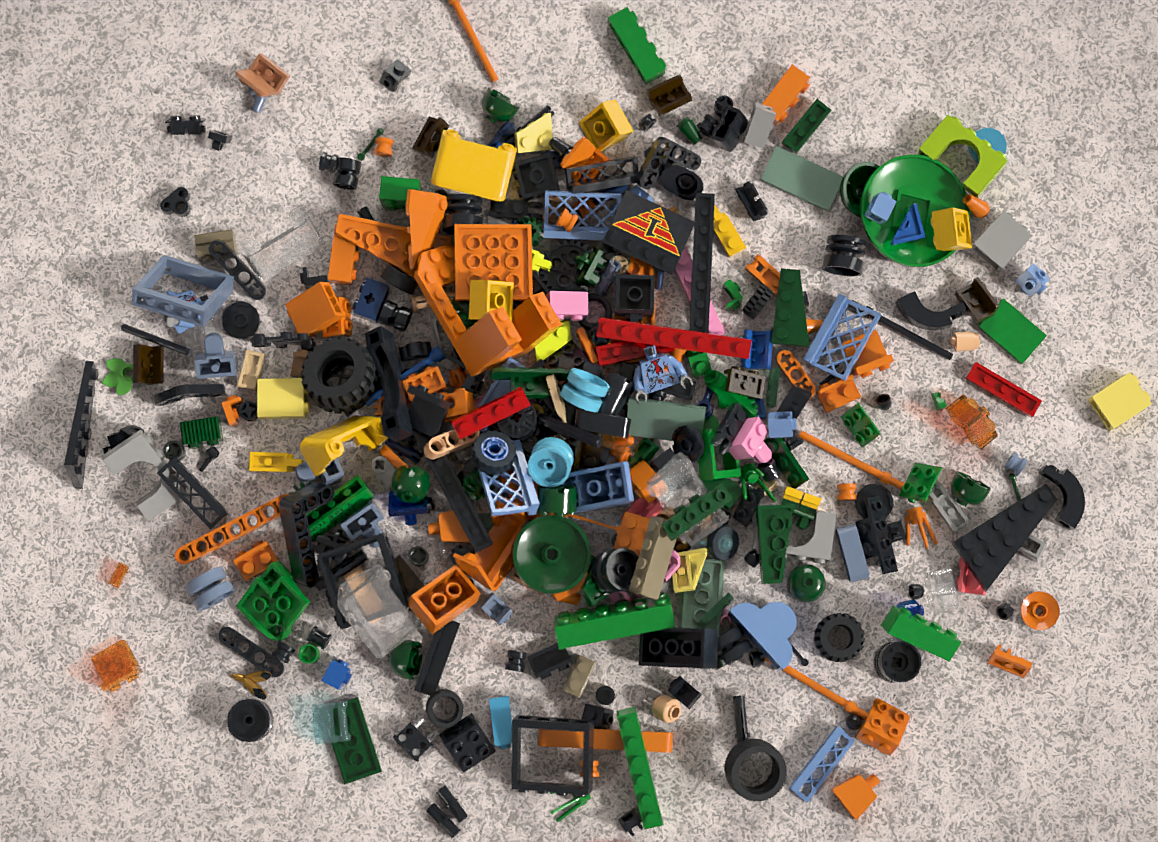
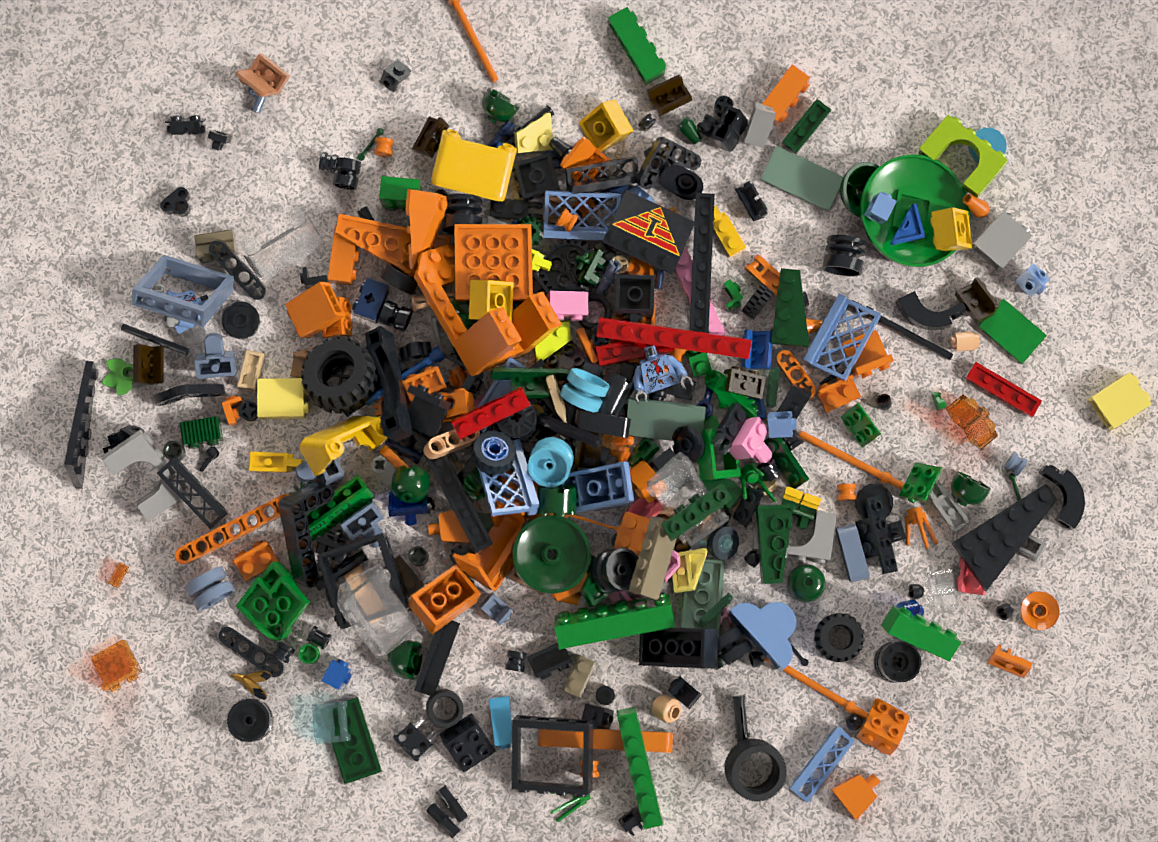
(281, 341): black plant -> none

